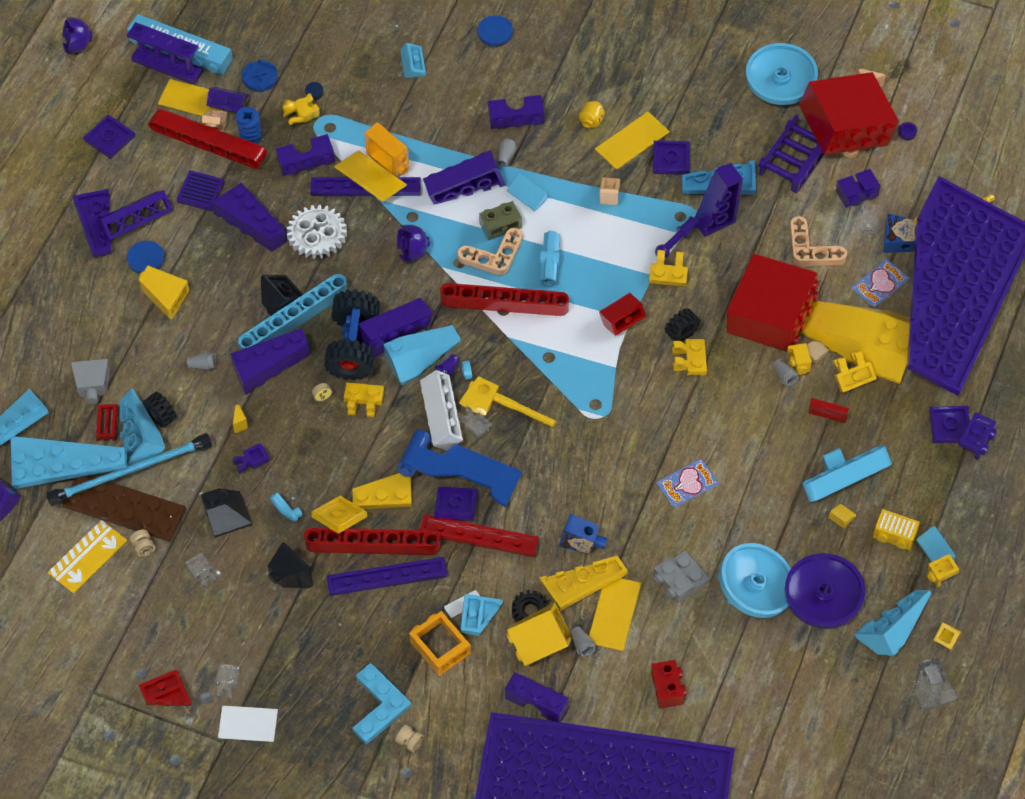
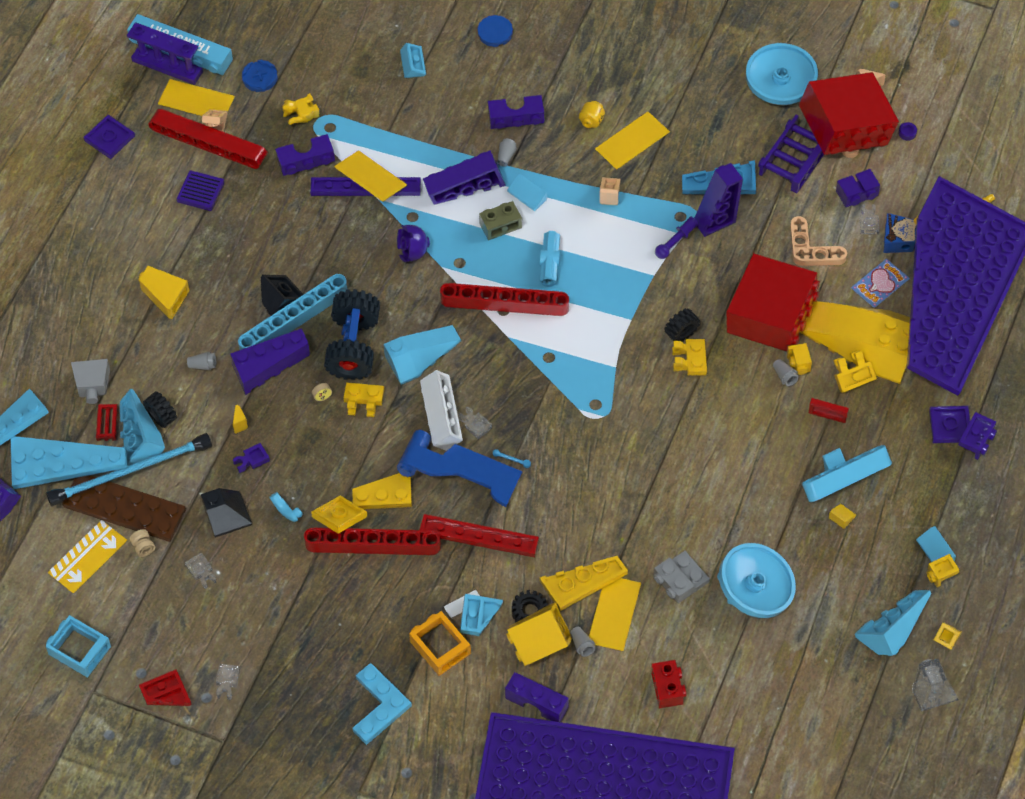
(76, 35): dark purple cylinder -> none
(89, 208): dark purple wing -> none
(94, 655): none -> medium azure window
(129, 209): dark purple fence -> none
(145, 254): blue tile -> none
(226, 99): dark purple panel -> none
(245, 212): dark purple wedge -> none
(247, 723): white sticker -> none
(249, 124): blue piece -> none
(289, 569): black slope -> none
(315, 90): dark blue tile -> none
(316, 231): white gear -> none
(386, 150): light orange window -> none
(386, 576): dark purple tile -> none
(394, 324): dark purple wedge -> none
(409, 738): tan wheel -> none
(448, 365): dark purple cone -> none
(455, 503): dark purple tile -> none
(466, 369): medium azure tile -> none
(483, 393): yellow piece -> none
(494, 259): light nougat beam -> none
(526, 463): none -> dark azure hinge
(581, 535): blue torso -> none
(622, 314): red brick -> none
(668, 274): yellow plate -> none
(671, 157): dark purple tile -> none
(687, 483): sticker -> none
(817, 351): tan tile -> none
(824, 590): dark purple dish -> none
(896, 529): yellow brick -> none

